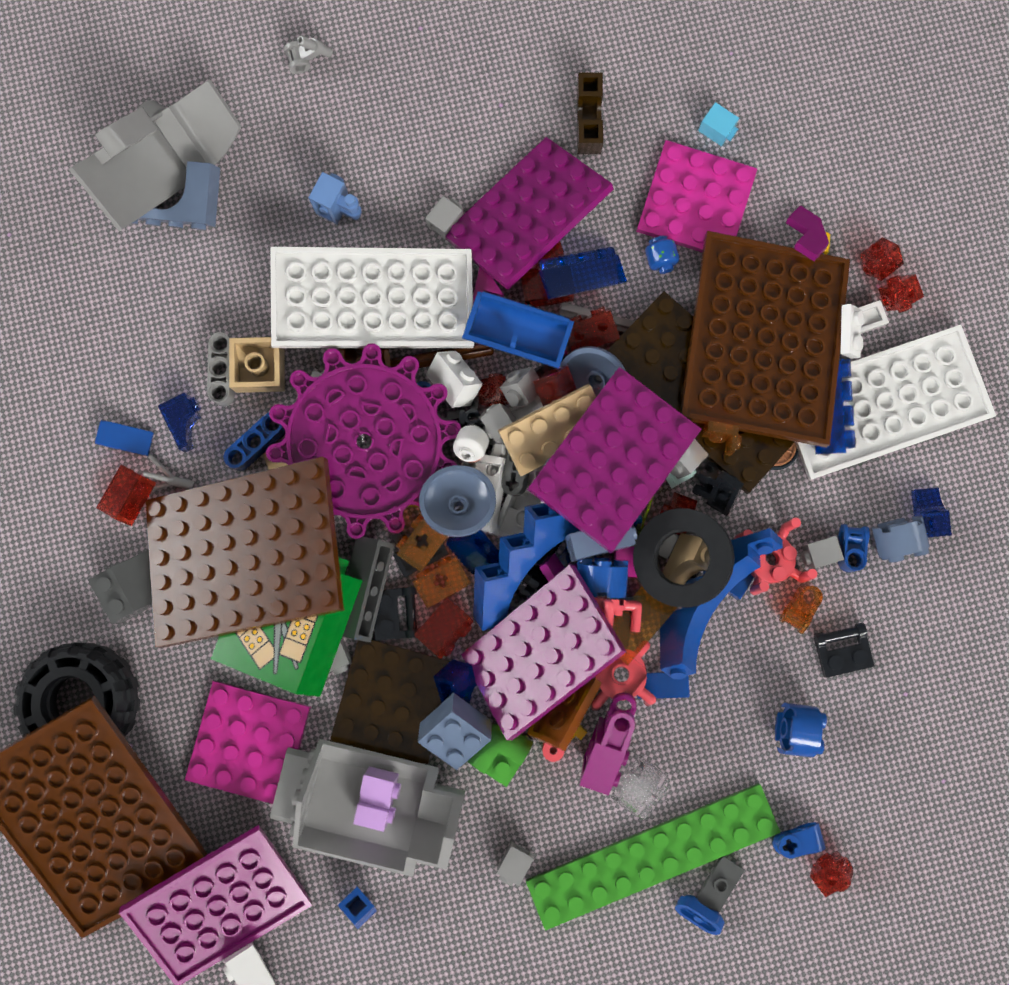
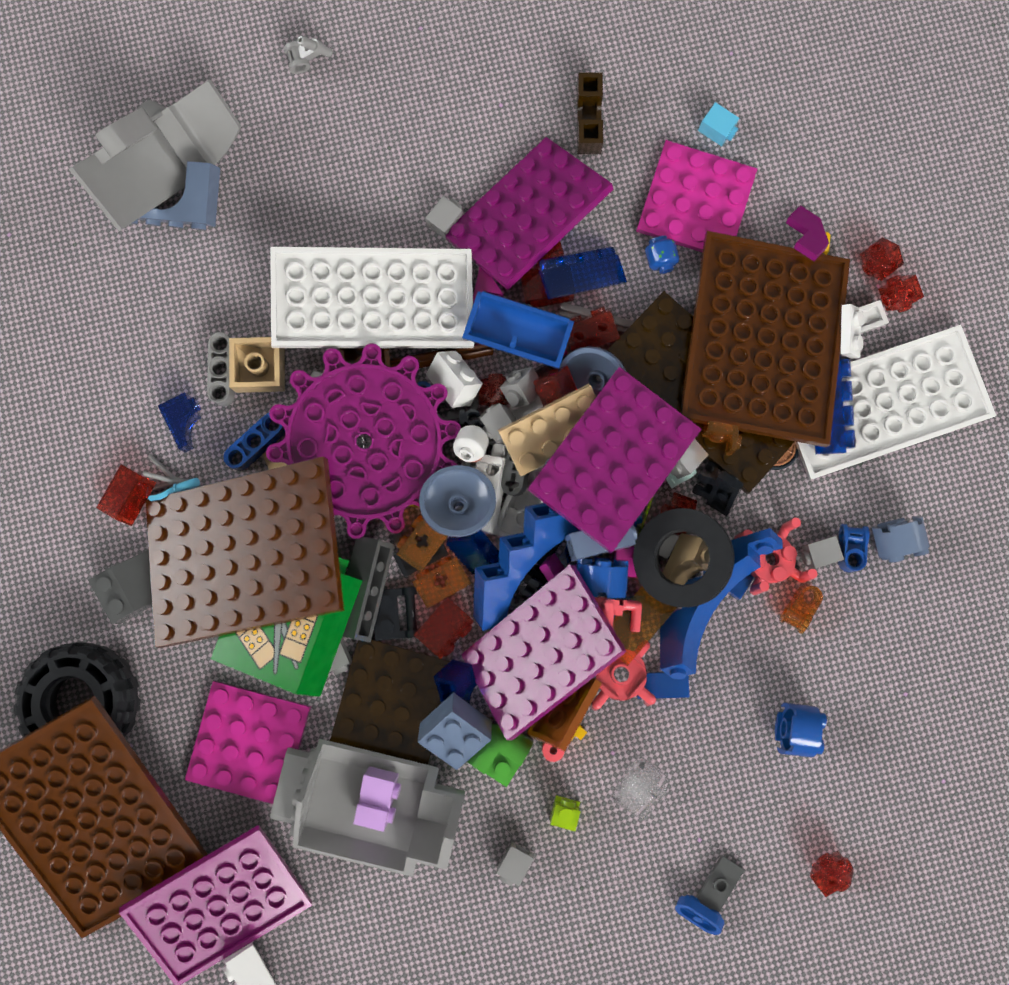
(124, 438): blue slope -> none
(186, 485): none -> medium azure piece
(332, 199): medium blue brick -> none
(357, 907): blue brick -> none
(565, 813): none -> lime brick
(609, 747): magenta brick -> none
(652, 856): bright green plate -> none
(804, 840): blue piece -> none
(846, 658): black plate -> none
(935, 516): clear blue arch -> none

